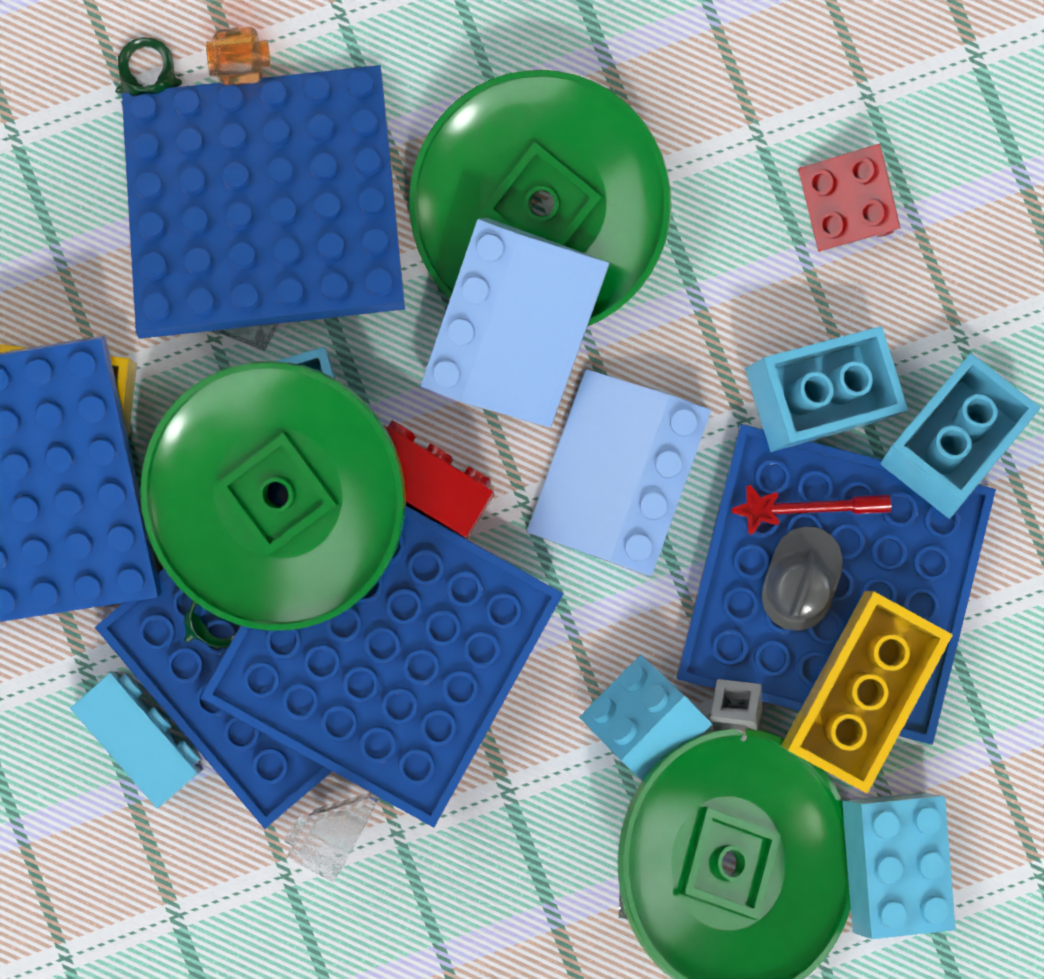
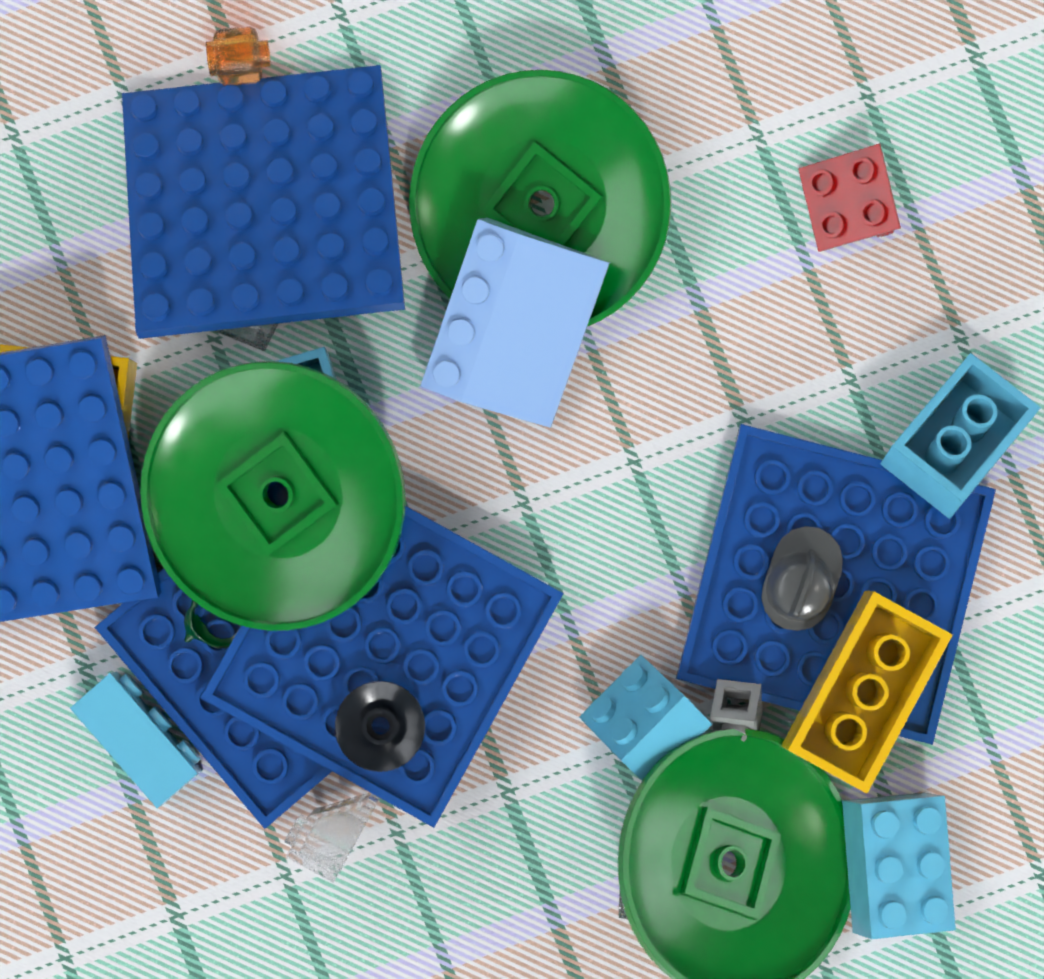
(165, 79): dark green piece -> none
(356, 731): none -> black dish
(437, 487): red piece -> none
(619, 471): light blue slope -> none
(764, 508): red piece -> none
(826, 388): medium azure brick -> none

